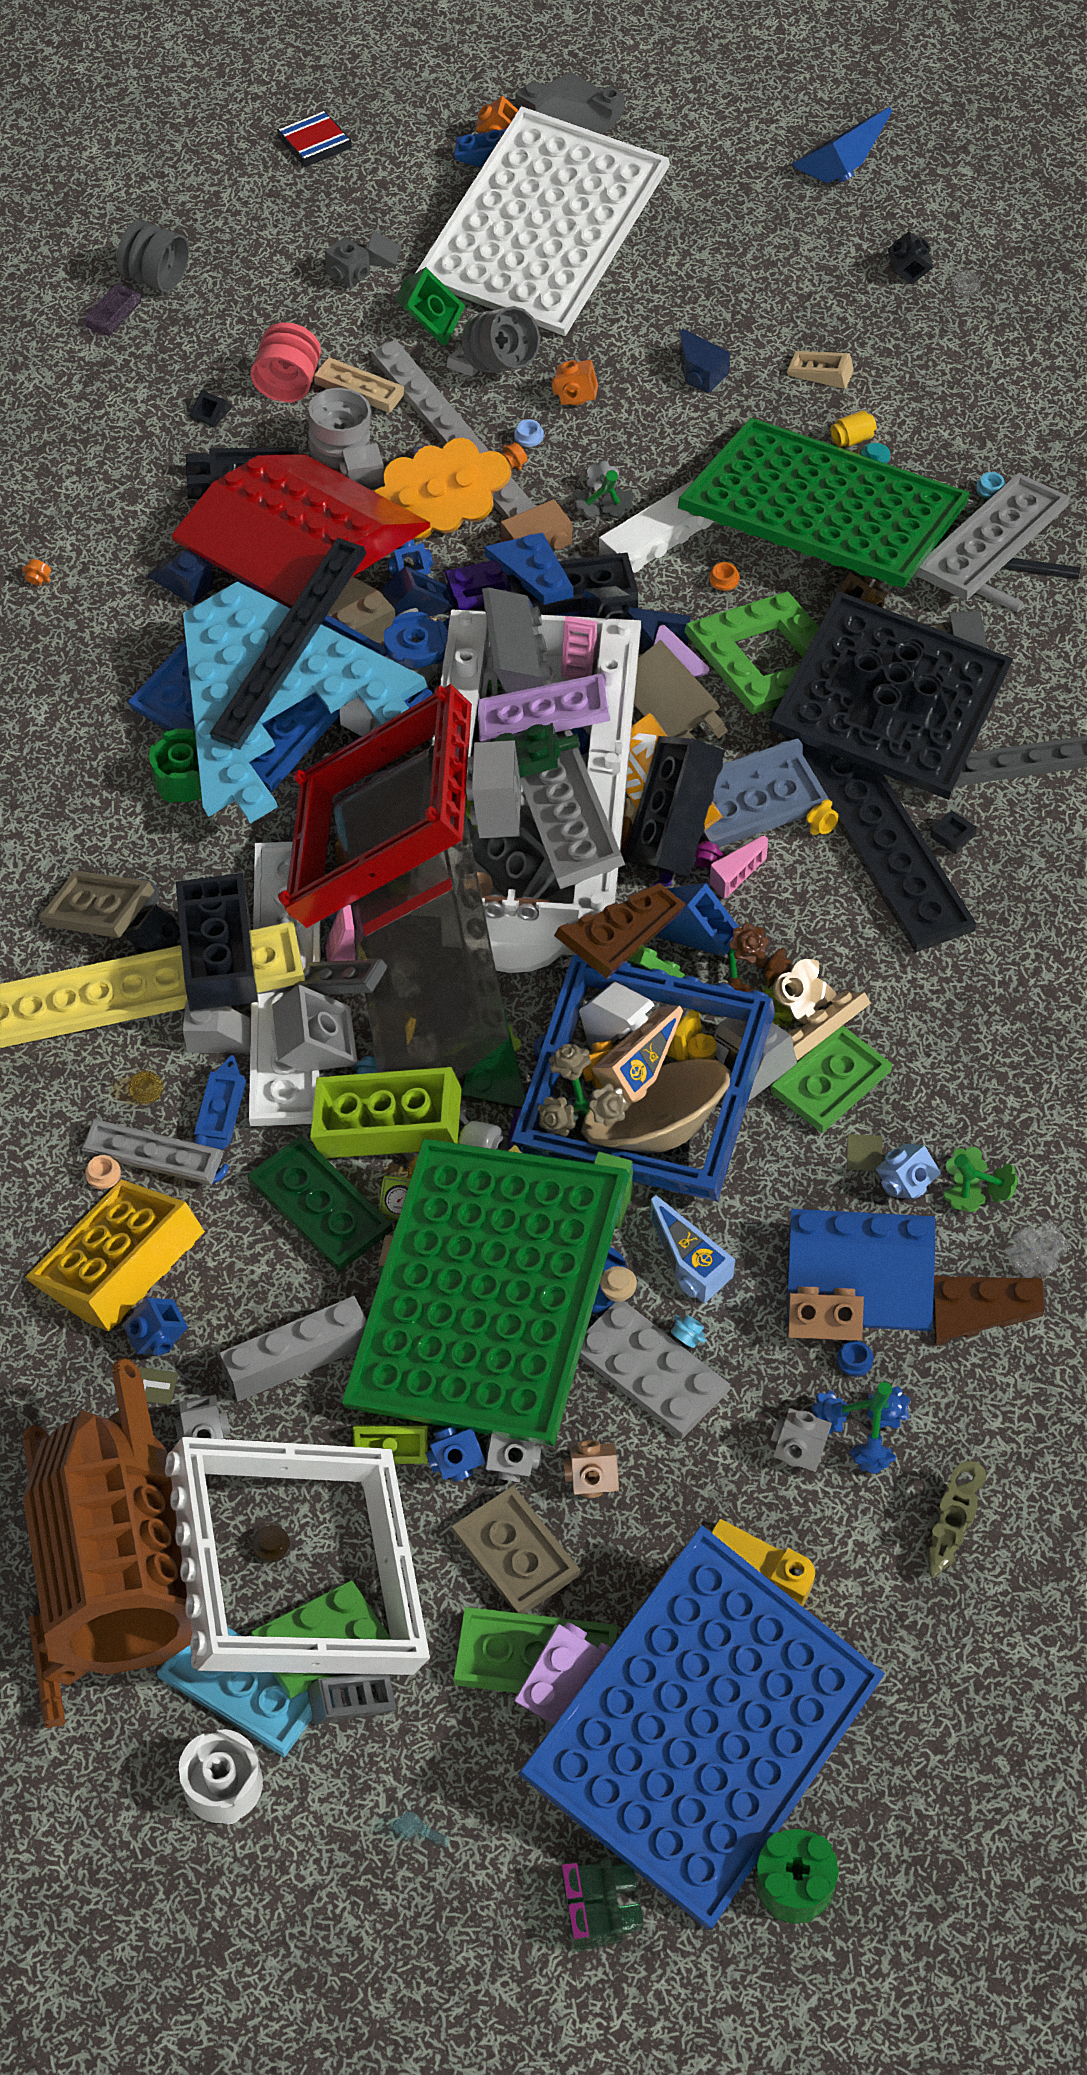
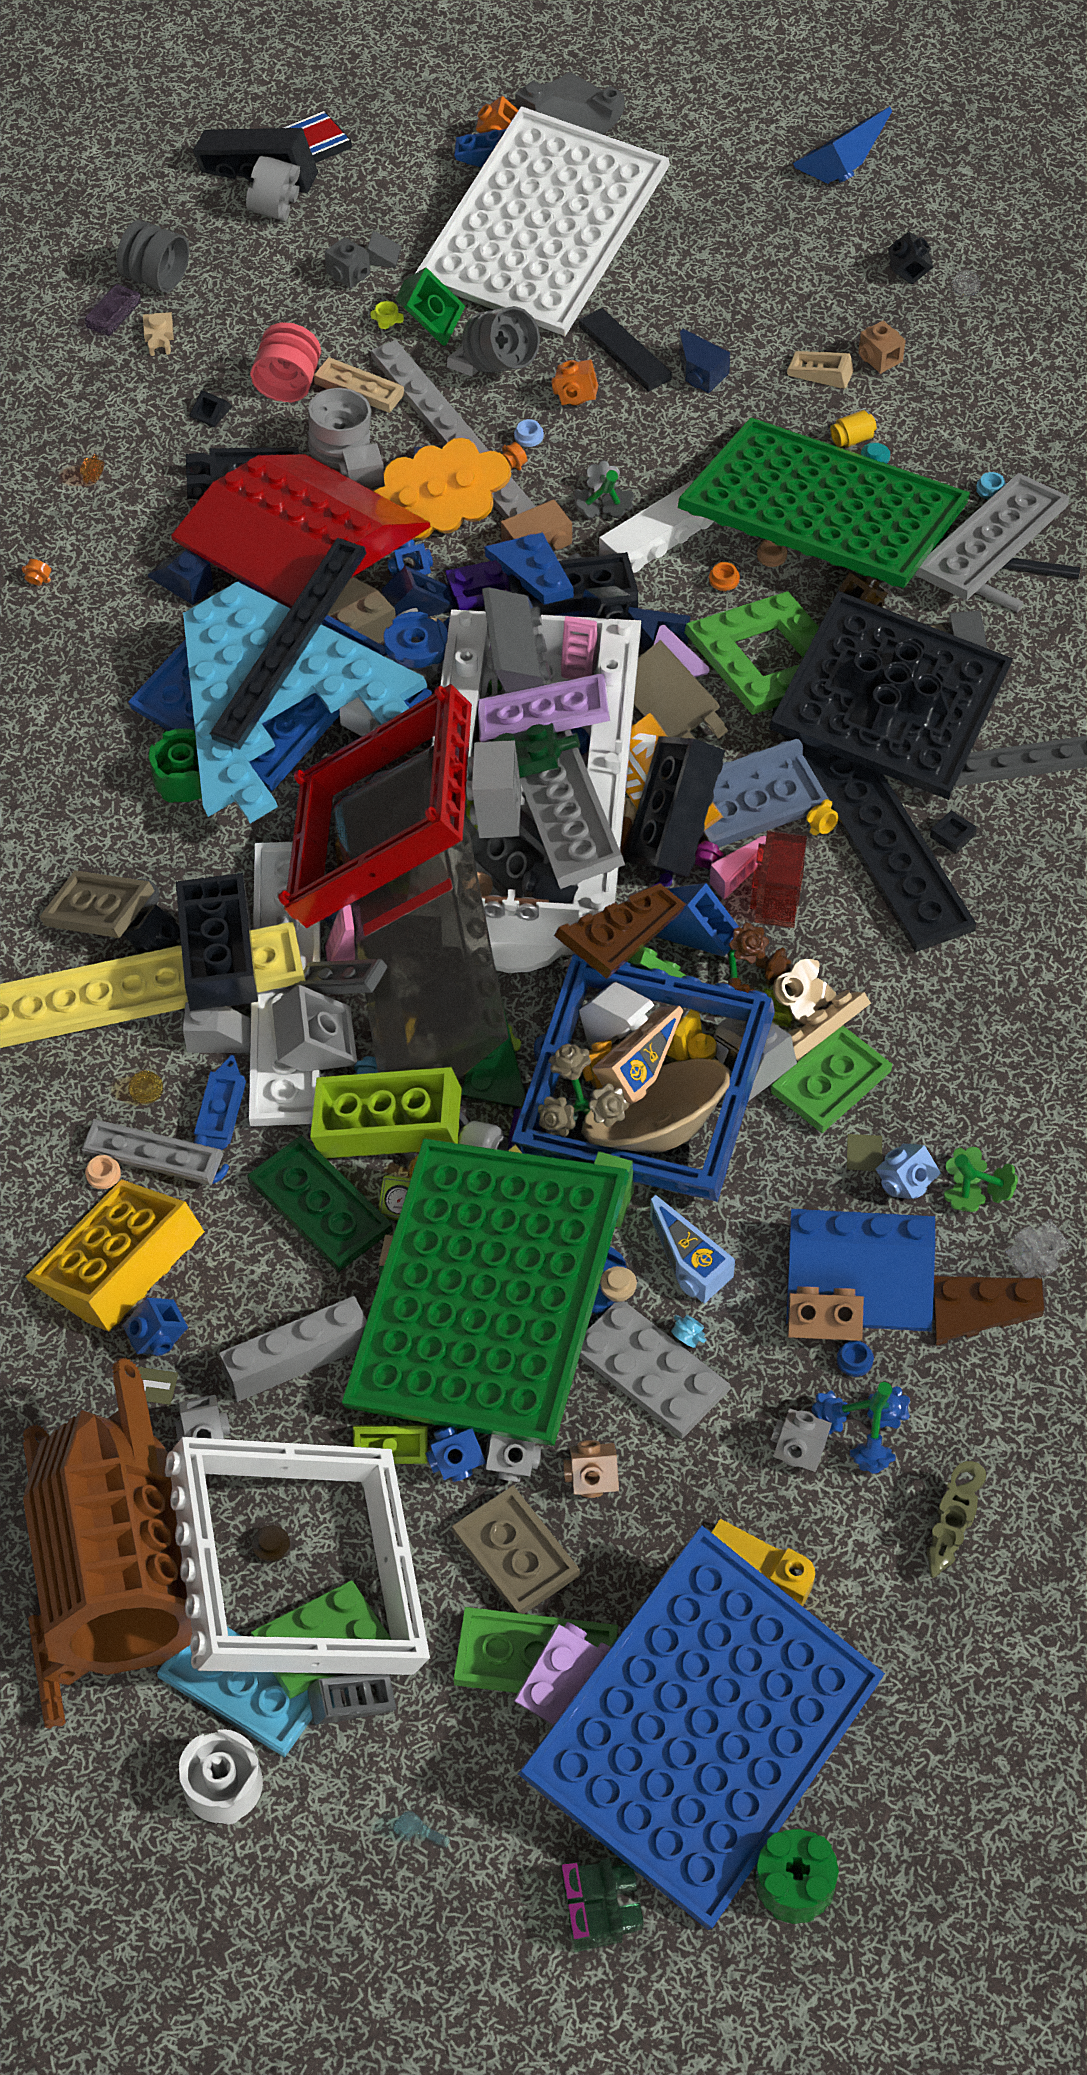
(92, 469): none -> clear orange plate
(158, 331): none -> tan plate
(236, 151): none -> black wedge
(273, 188): none -> light grey brick
(386, 314): none -> neon yellow plate
(542, 884): none -> black brick
(625, 349): none -> black tile
(771, 554): none -> medium nougat plate
(778, 879): none -> clear red brick
(881, 346): none -> medium nougat brick

